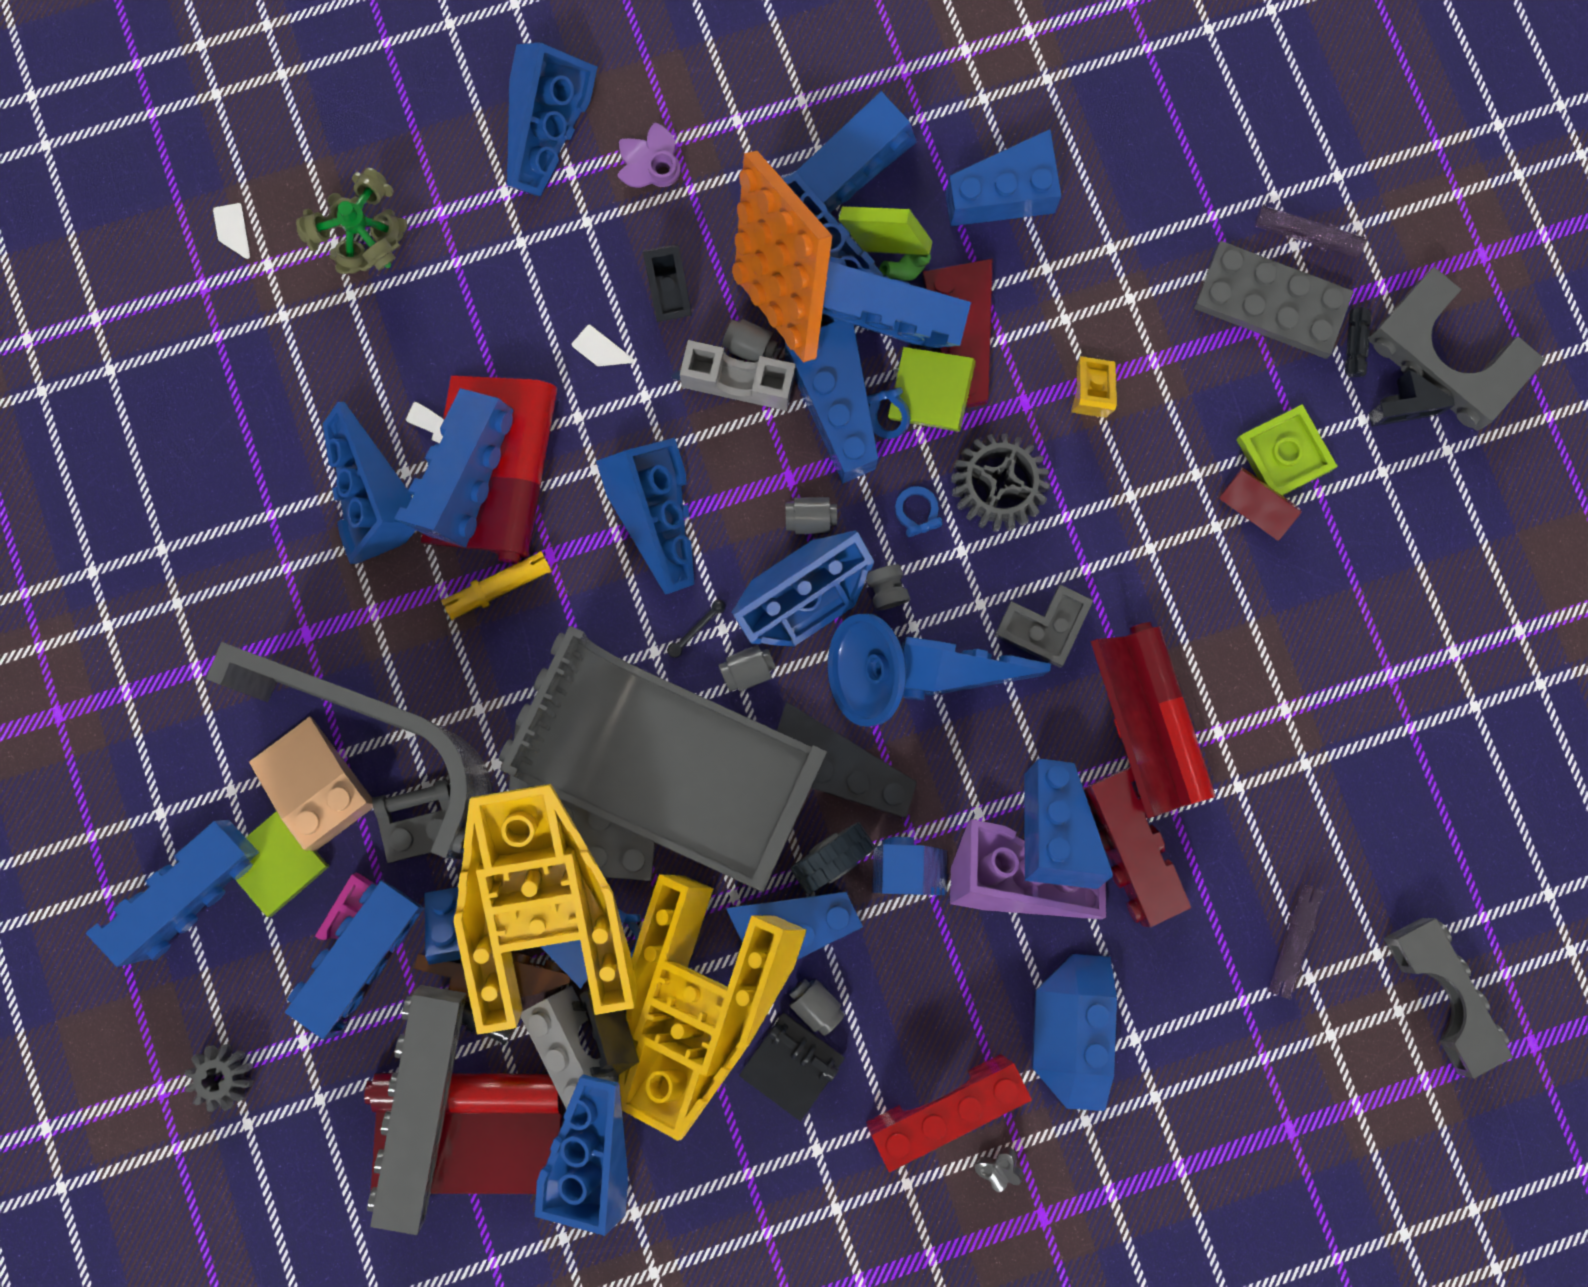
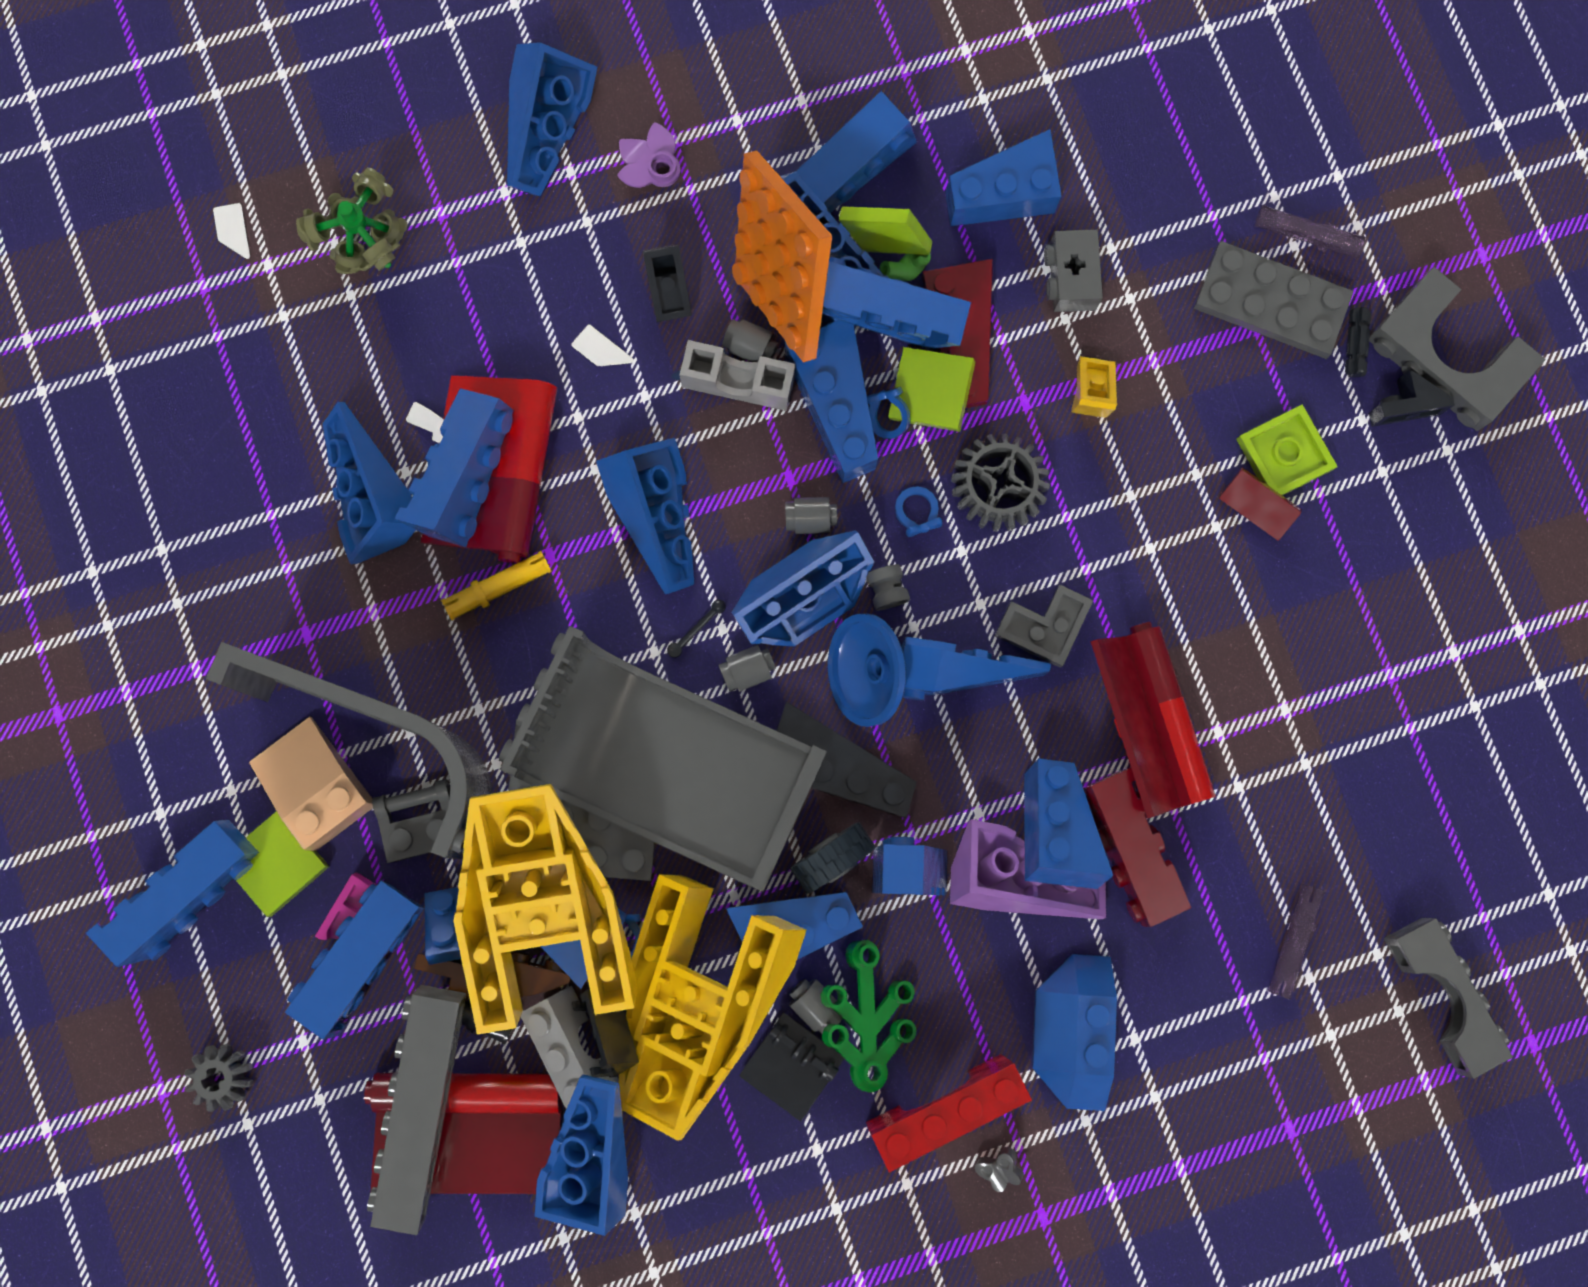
(867, 1021): none -> green plant
(1081, 252): none -> dark grey brick

